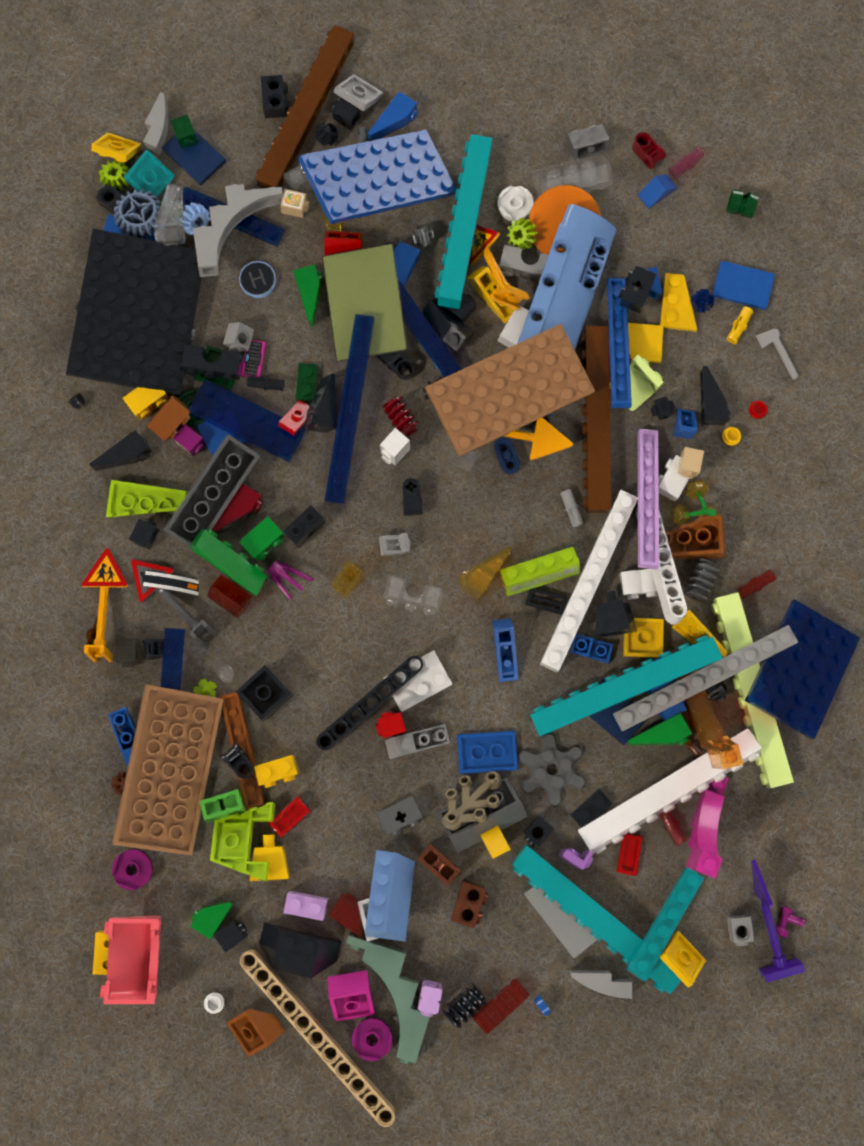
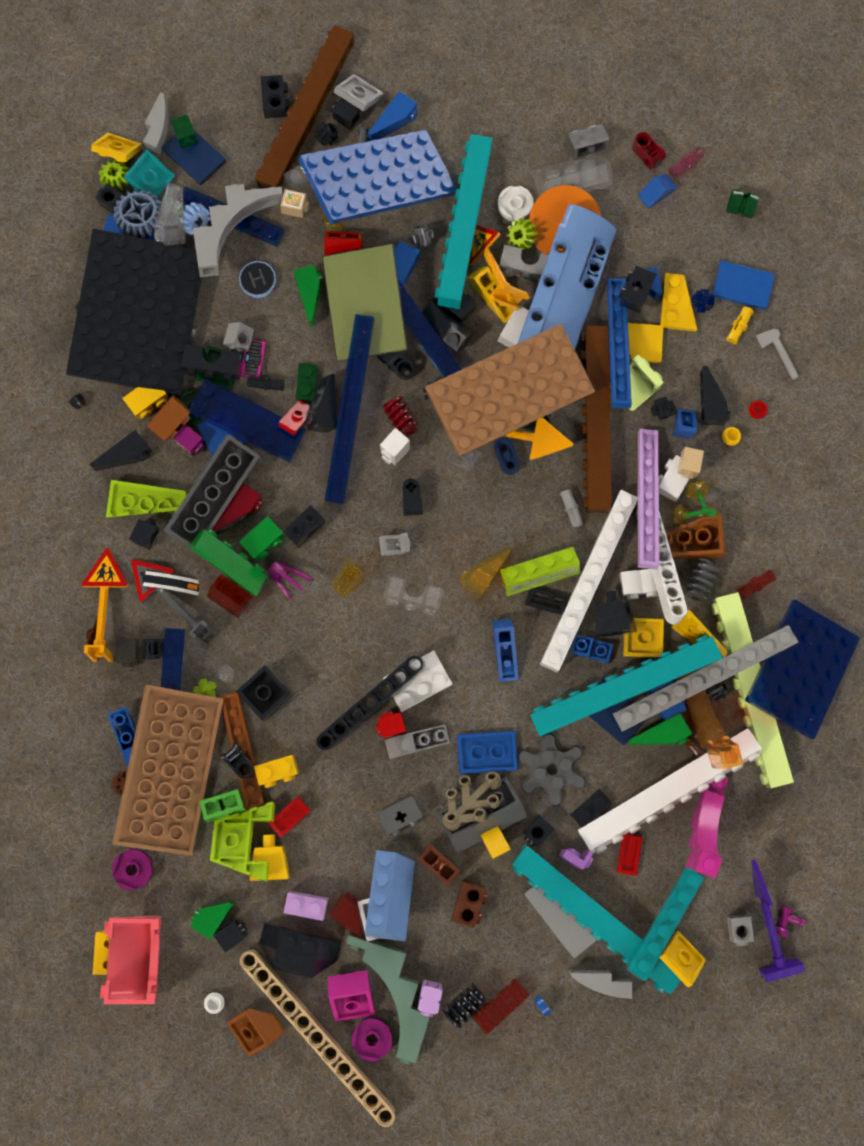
(672, 827): clear red pin -> none

